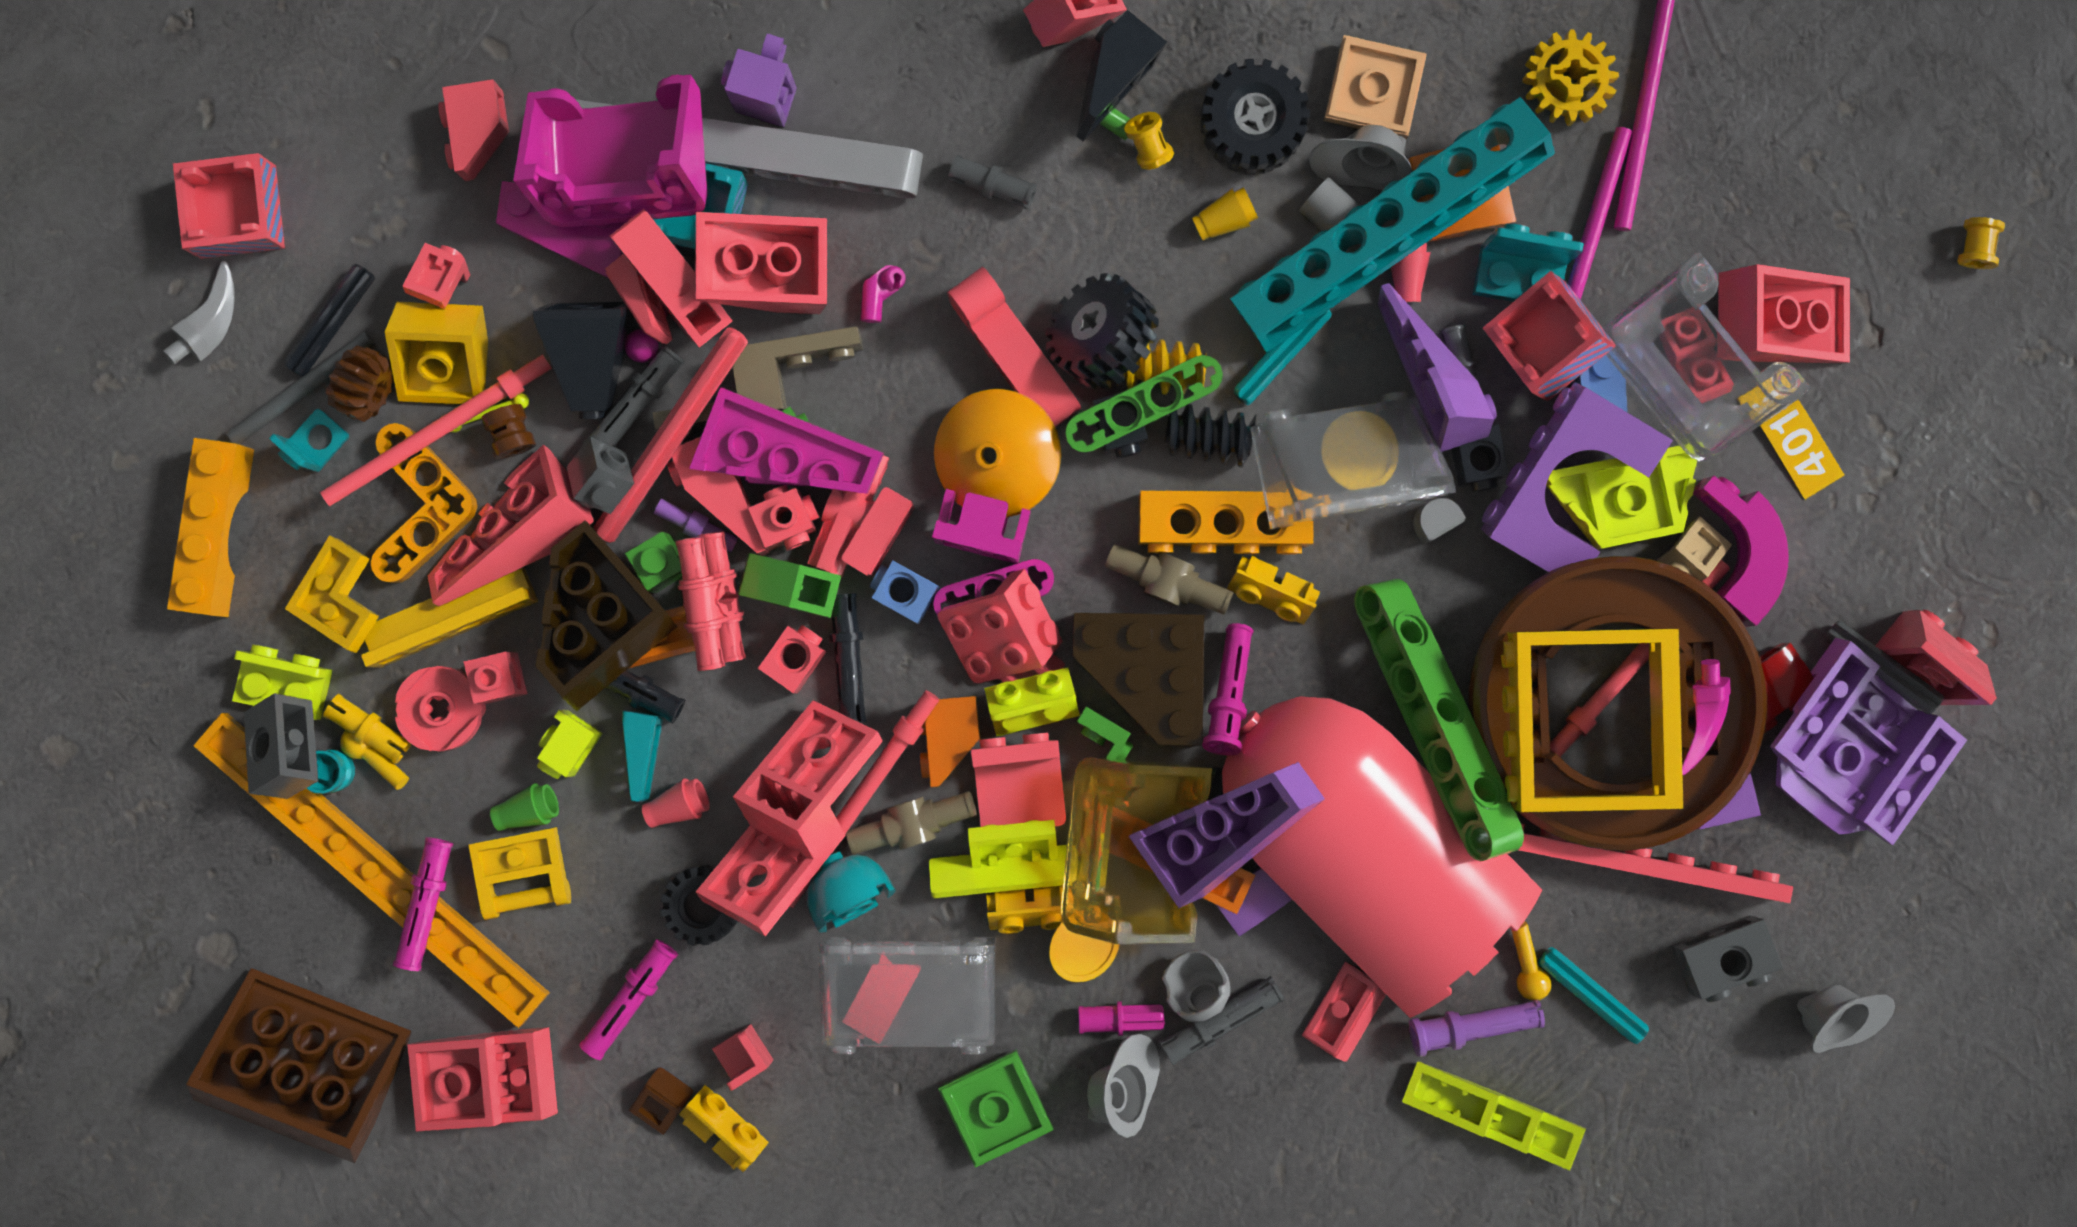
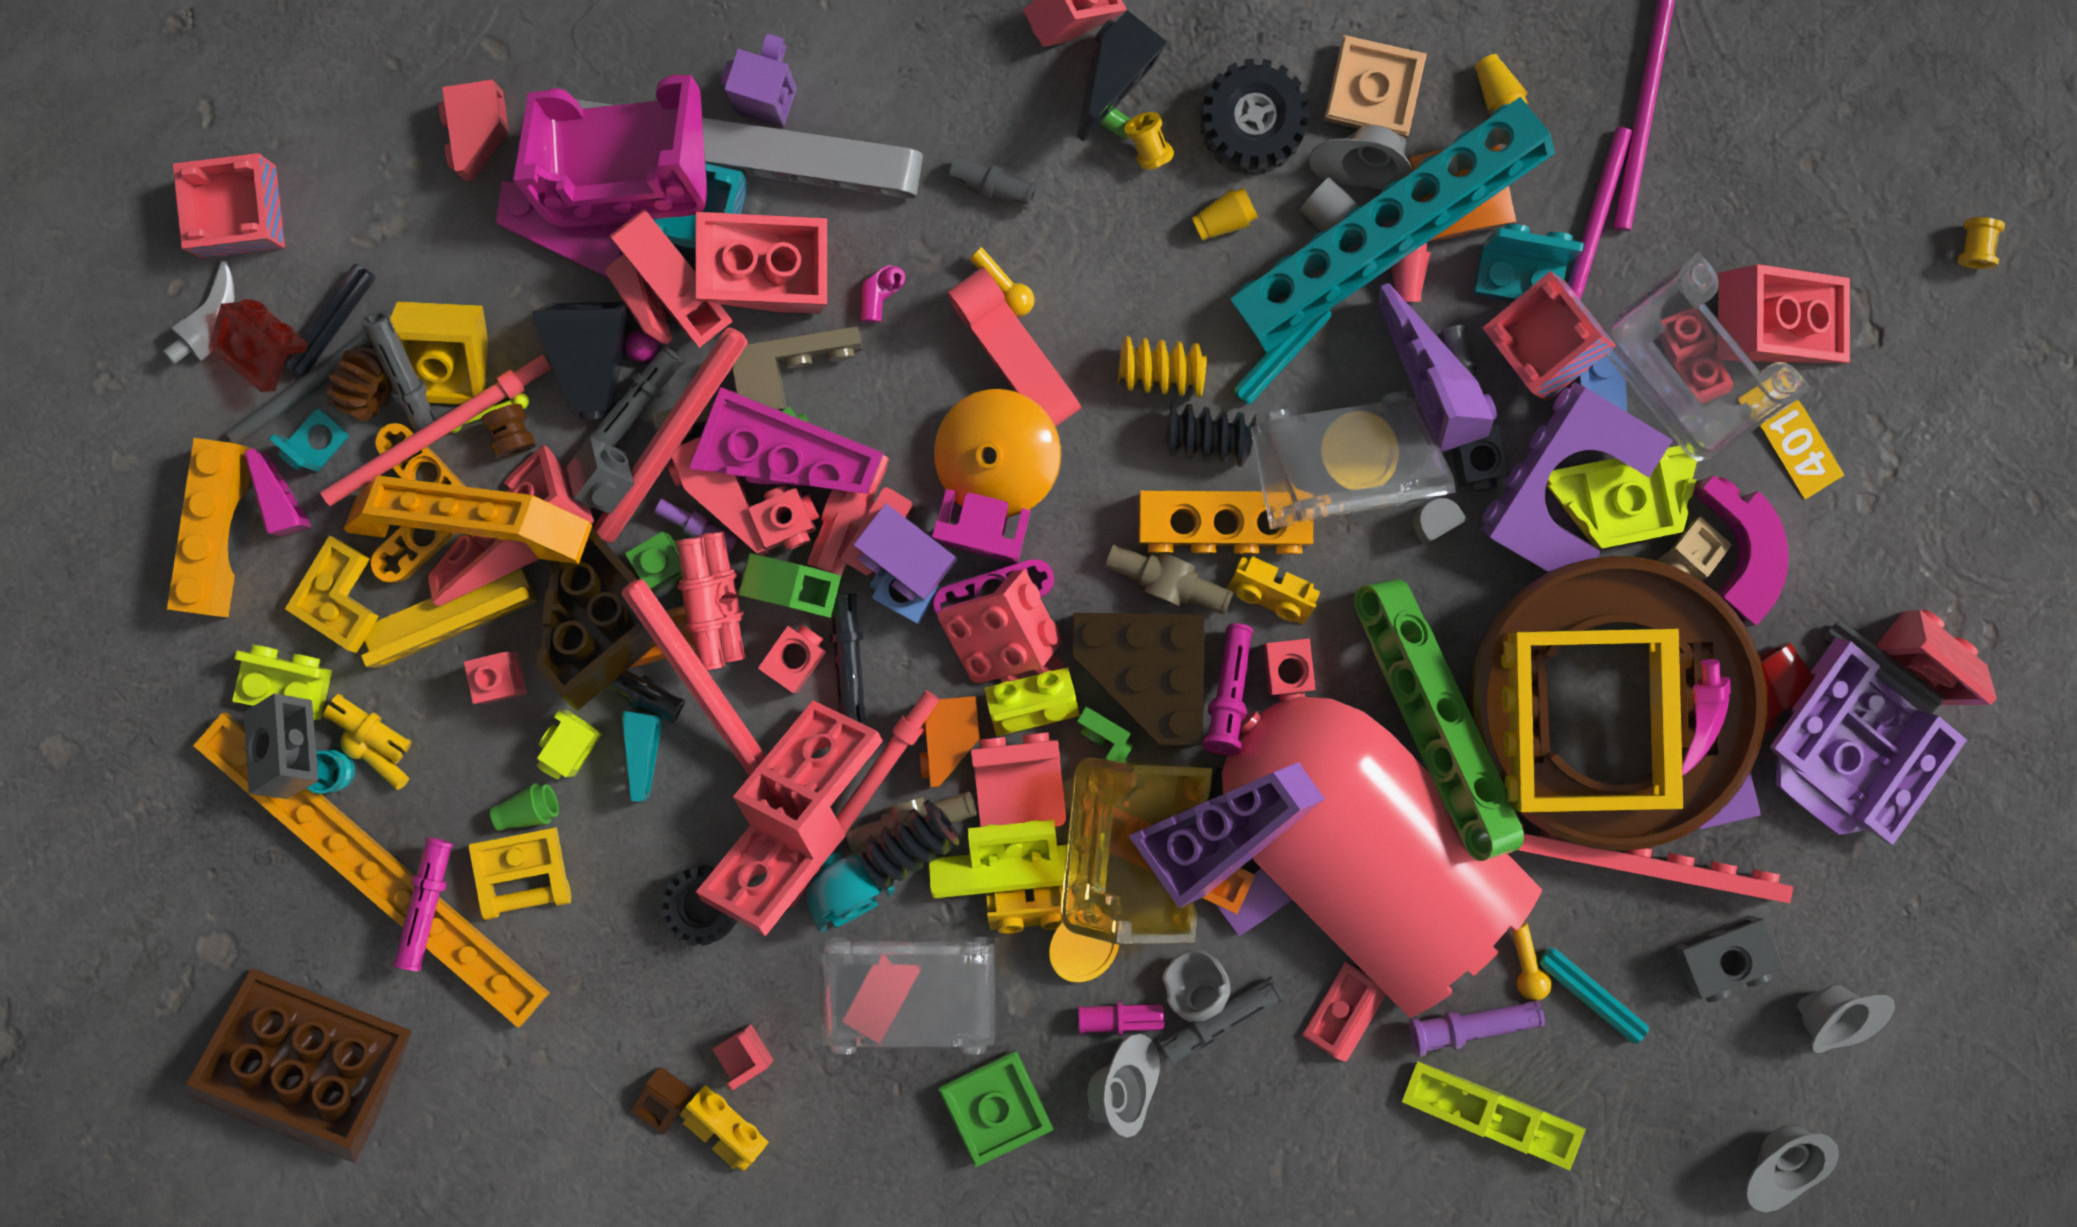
(254, 342): none -> clear red bracket
(276, 502): none -> dark pink slope
(407, 387): none -> dark grey pin
(415, 709): coral plate -> none
(436, 274): coral bracket -> none
(469, 511): none -> light orange slope
(482, 1079): coral slope -> none
(658, 959): dark pink pin -> none
(677, 804): coral cone -> none
(693, 674): none -> coral axle
(904, 552): none -> medium lavender brick
(910, 846): none -> black piece
(1017, 295): none -> yellow bar
(1102, 331): black wheel -> none
(1124, 415): black brick -> none
(1141, 398): bright green beam -> none
(1295, 650): none -> coral brick
(1498, 83): none -> yellow cone
(1583, 719): coral bar -> none
(1584, 64): yellow gear -> none
(1788, 1166): none -> light grey piece

